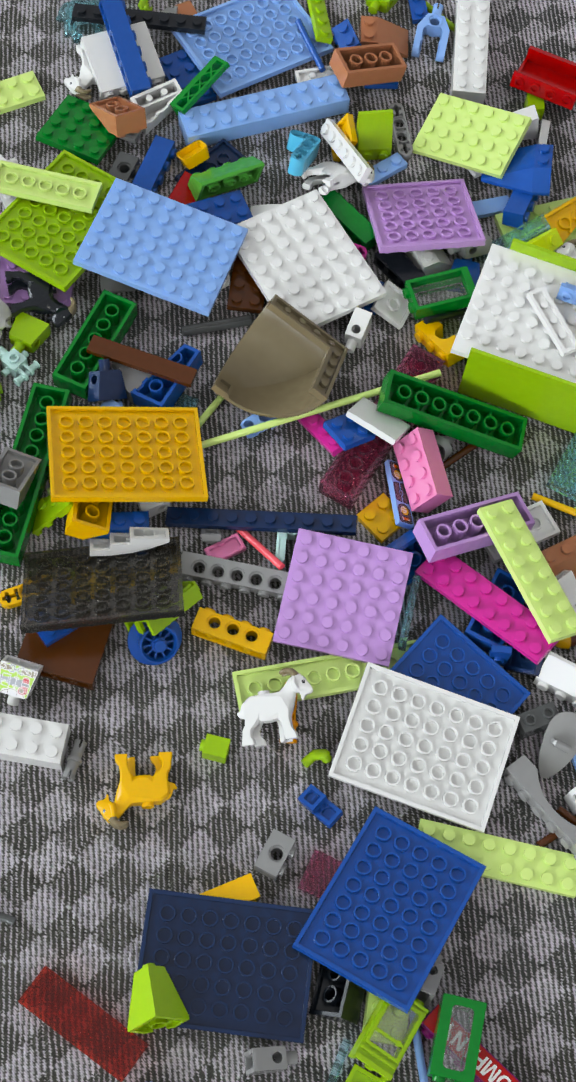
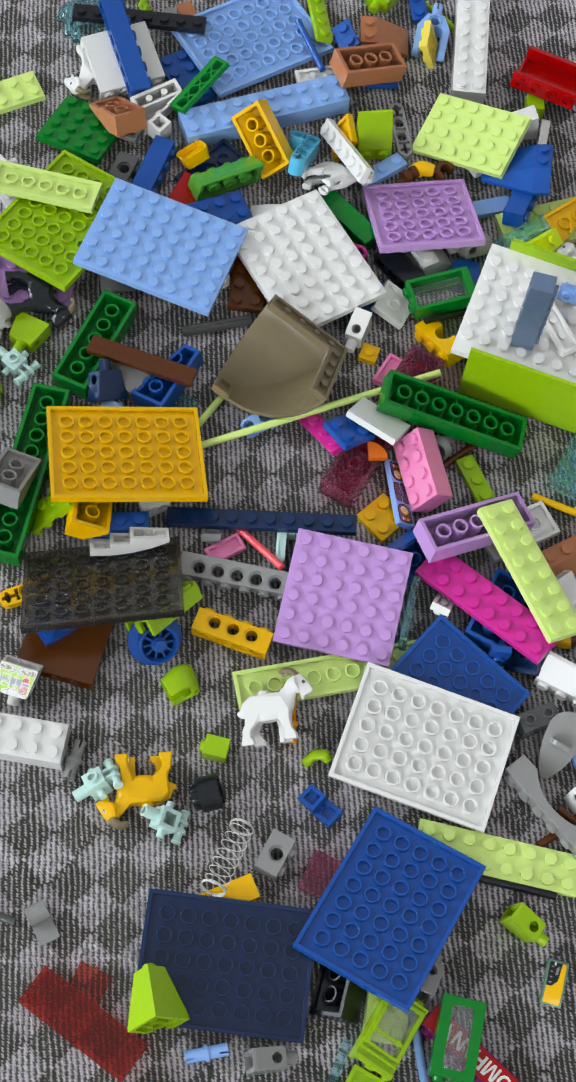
(41, 922): none -> light grey panel
(91, 982): none -> clear red piece
(99, 782): none -> light aqua piece
(159, 126): none -> white brick
(167, 820): none -> light aqua piece
(180, 683): none -> lime piece
(206, 1053): none -> light blue pin
(207, 793): none -> black piece
(236, 832): none -> white piece
(263, 137): none -> yellow slope
(369, 354): none -> yellow plate
(376, 452): none -> orange tile
(390, 362): none -> bright pink tile
(425, 169): none -> reddish brown piece
(428, 44): none -> light yellow plate
(441, 605): none -> white plate
(474, 479): none -> lime plate
(518, 887): none -> black bar
(524, 924): none -> lime torso
(534, 310): none -> sand blue brick
(554, 983): none -> slope

